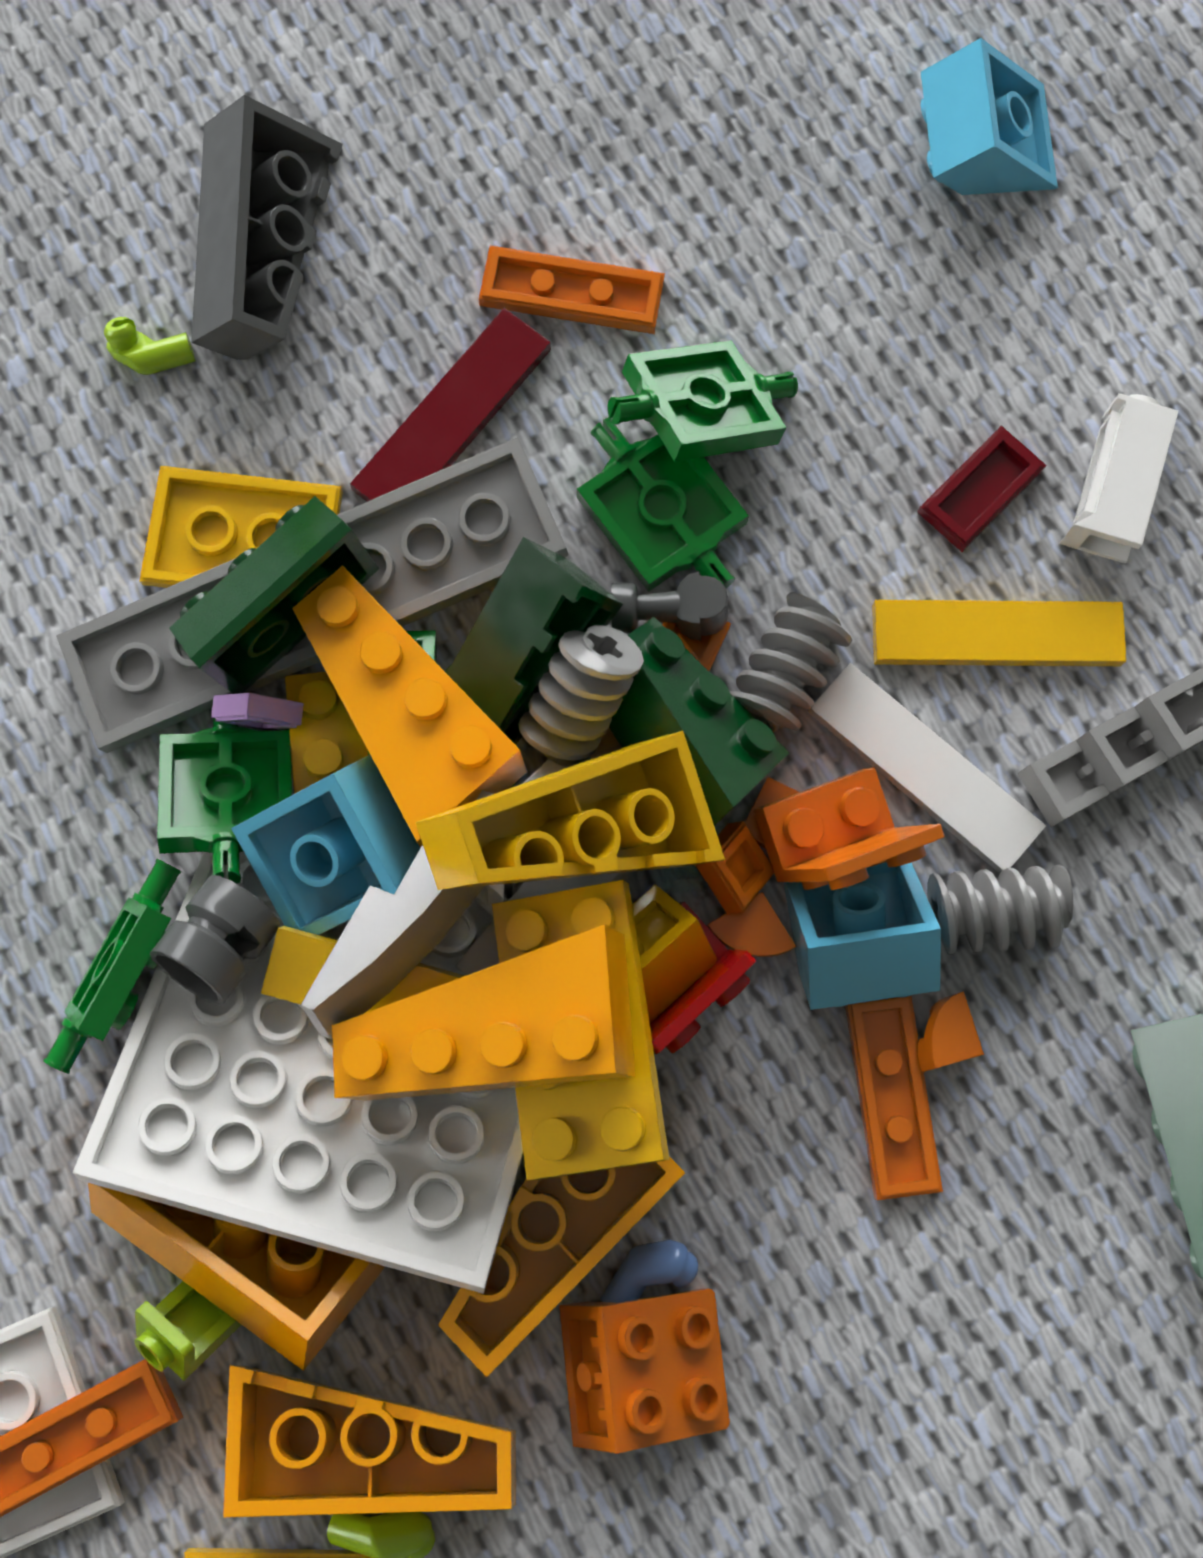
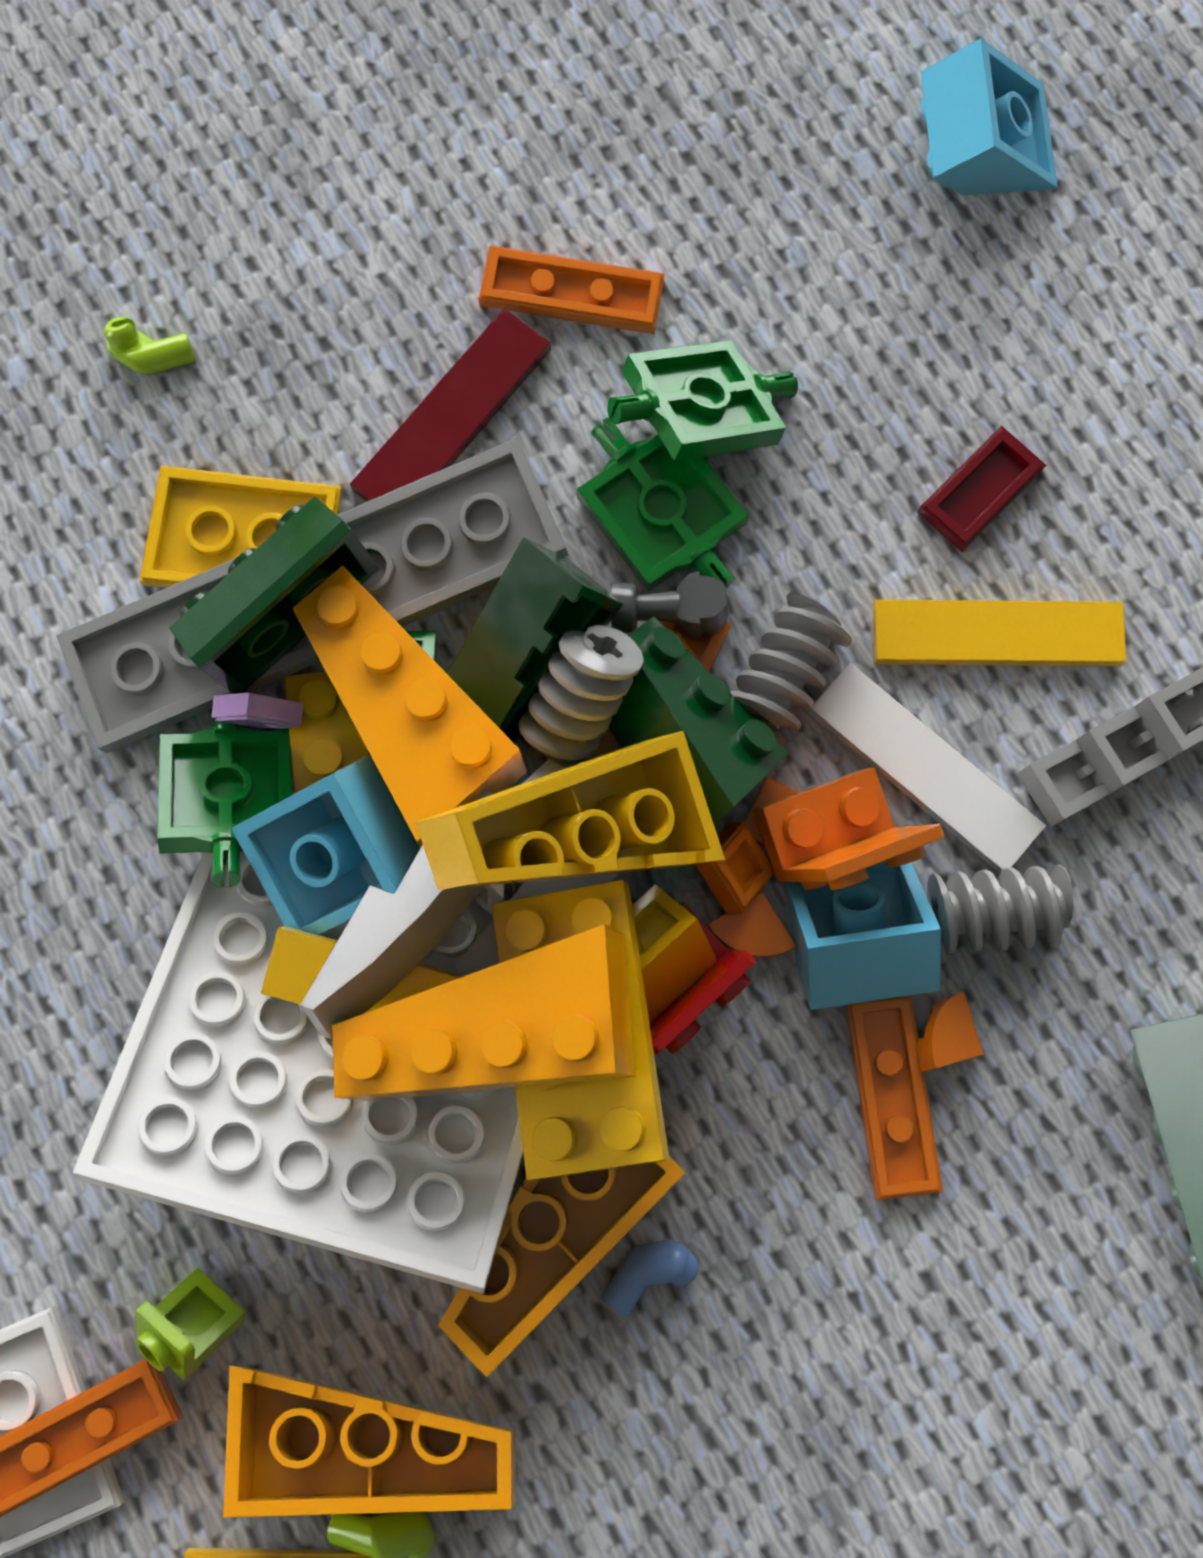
(105, 991): green plate -> none
(221, 932): dark grey wheel -> none
(255, 224): dark grey wedge -> none
(267, 1283): light orange wedge -> none
(644, 1370): orange bracket -> none
(1122, 477): white window -> none

